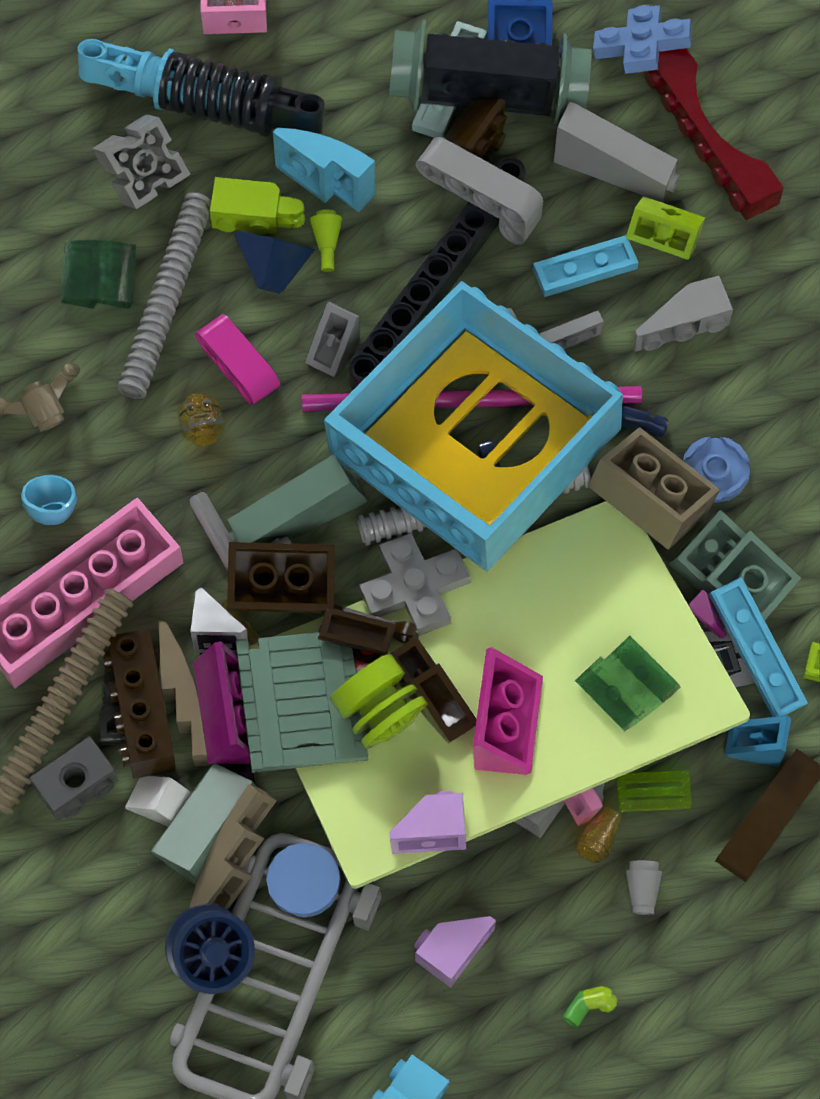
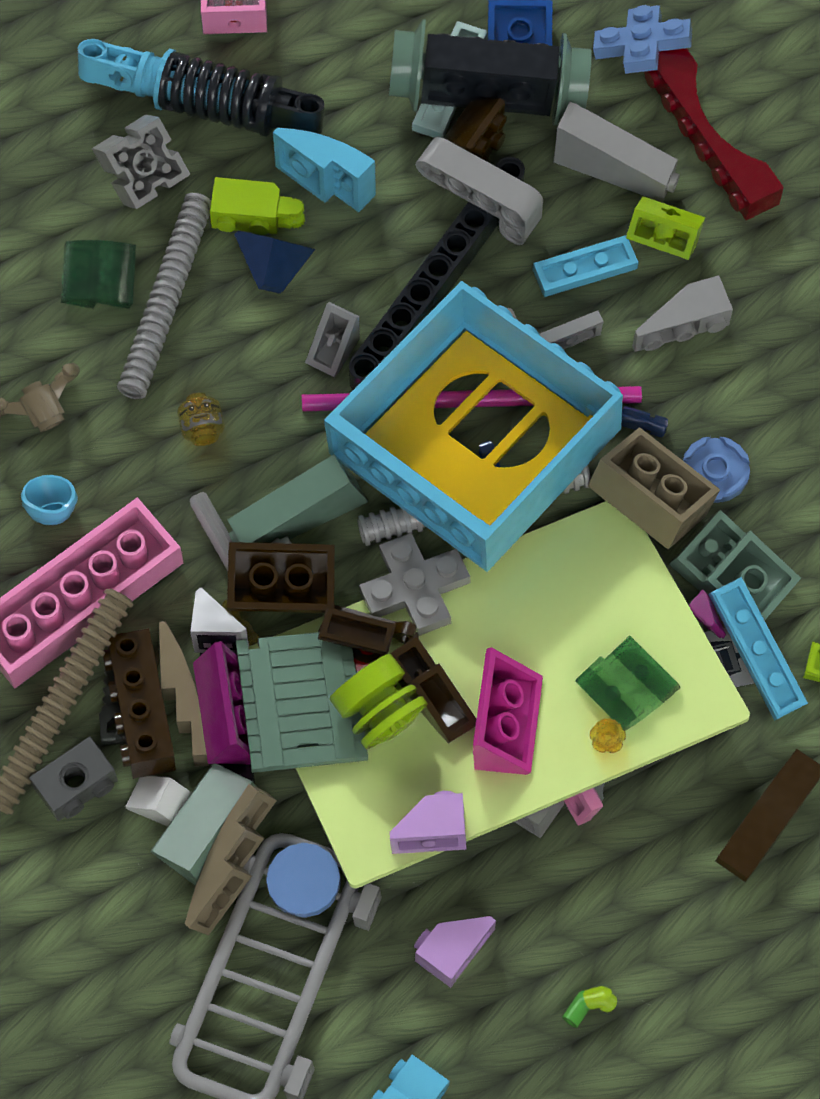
(209, 949): dark blue wheel -> none
(237, 359): dark pink beam -> none
(326, 228): lime cone -> none
(598, 837): clear yellow cone -> none
(607, 727): none -> clear yellow plate
(643, 885): light grey cone -> none
(654, 804): clear neon green tile -> none
(759, 740): dark azure slope -> none

